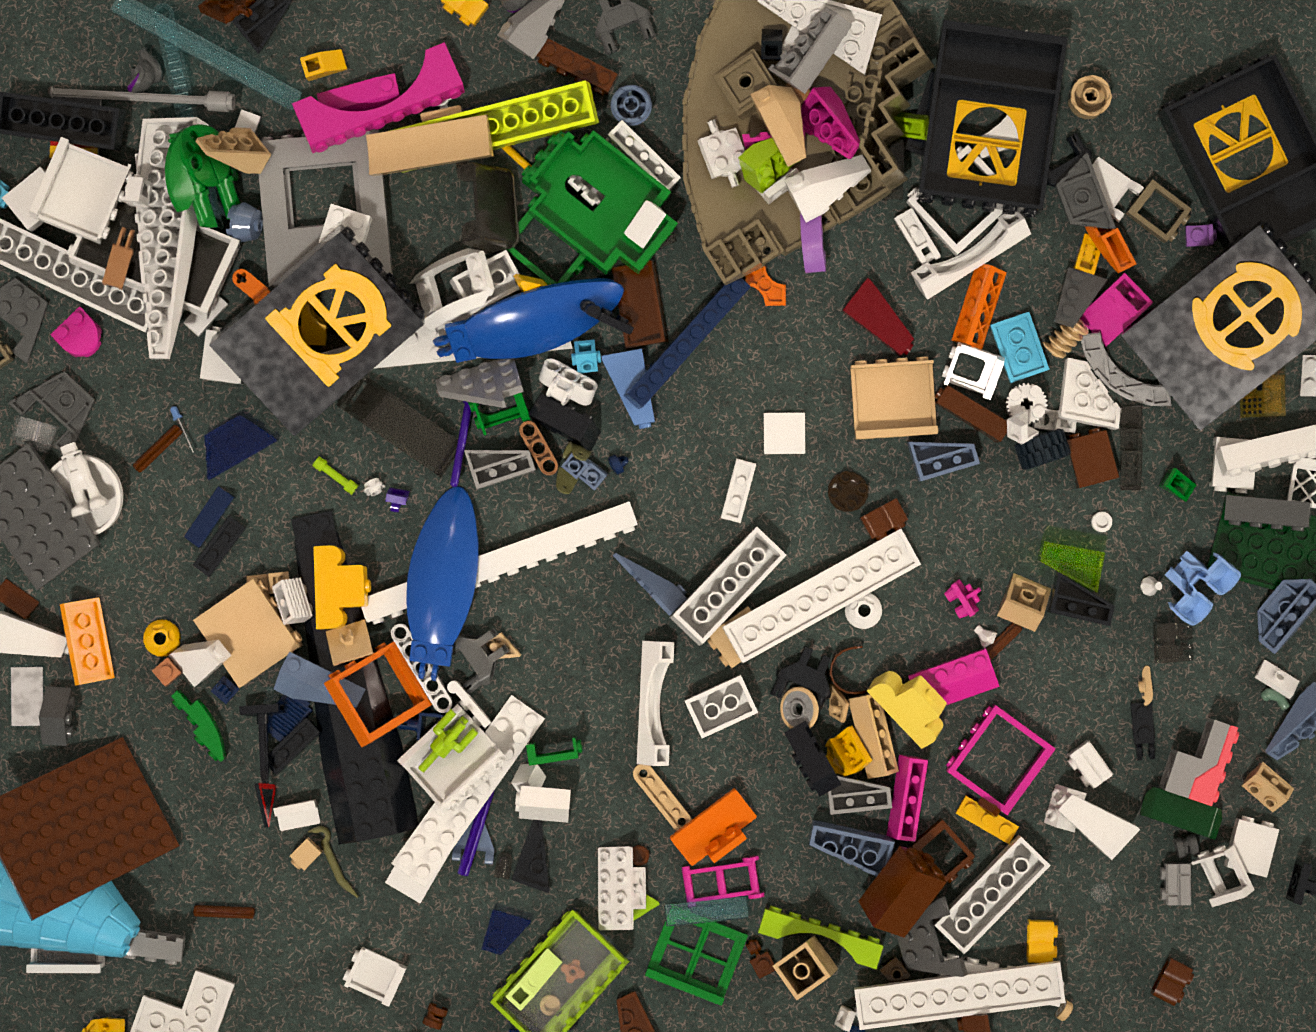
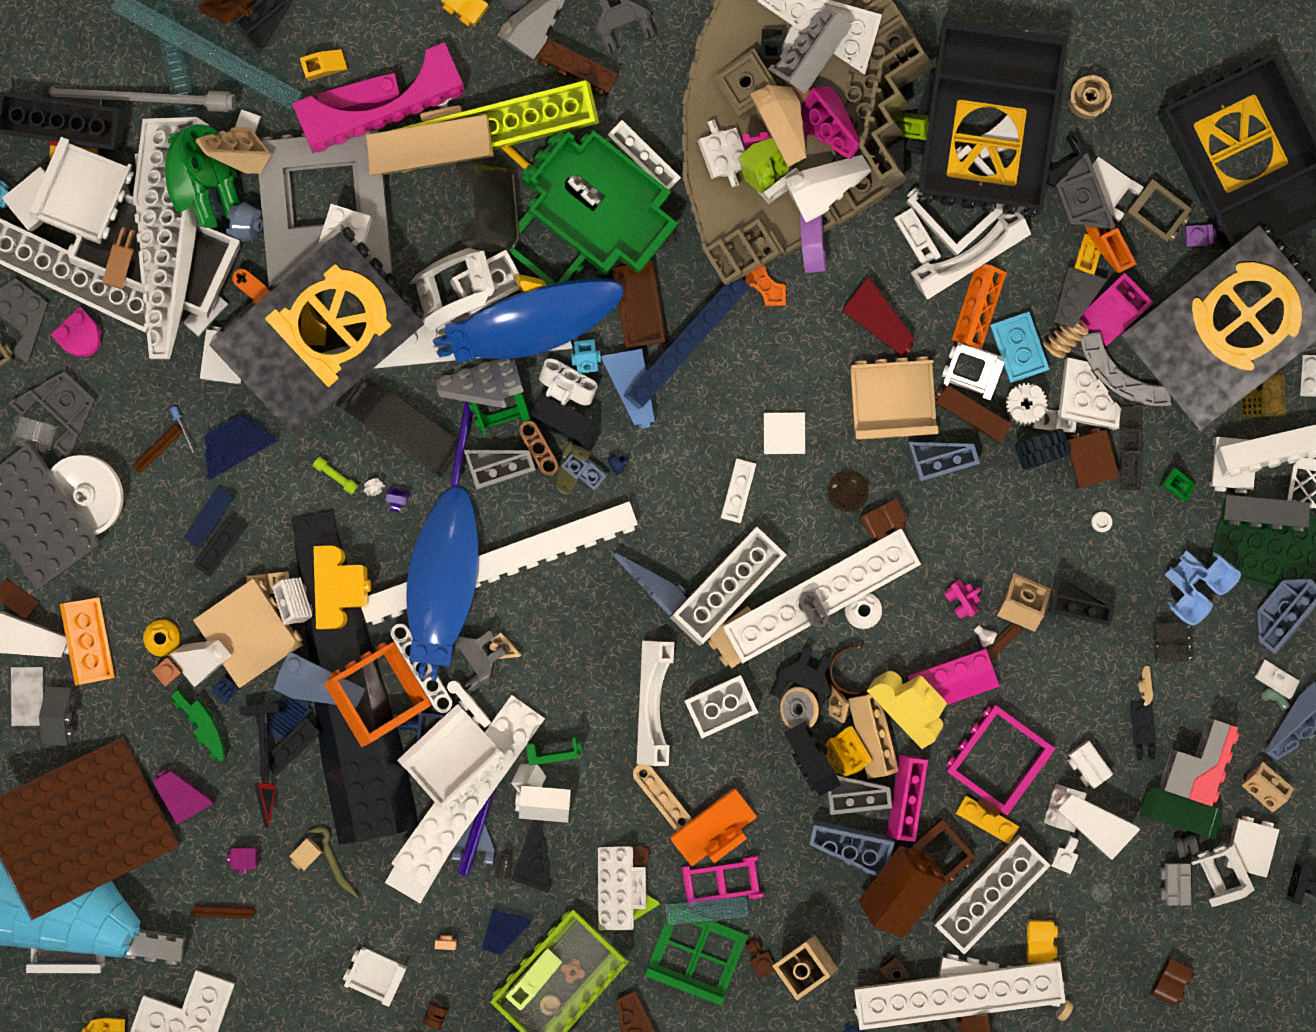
(80, 479): white piece -> none
(137, 191): white brick -> none
(145, 74): dark grey hair -> none
(180, 795): none -> magenta slope
(243, 858): none -> magenta brick
(297, 815): white panel -> none
(349, 642): tan piece -> none
(446, 942): none -> light nougat plate
(448, 739): lime plant -> none
(605, 316): black hinge -> none
(631, 104): sand blue cone -> none
(645, 223): white slope -> none
(778, 924): lime arch -> none
(817, 606): none -> dark grey beam
(845, 1018): white tile -> none
(921, 946): dark grey wing -> none
(1018, 428): white panel -> none
(1065, 857): none -> white plate
(1074, 561): clear neon green wedge -> none
(1150, 586): white rock -> none

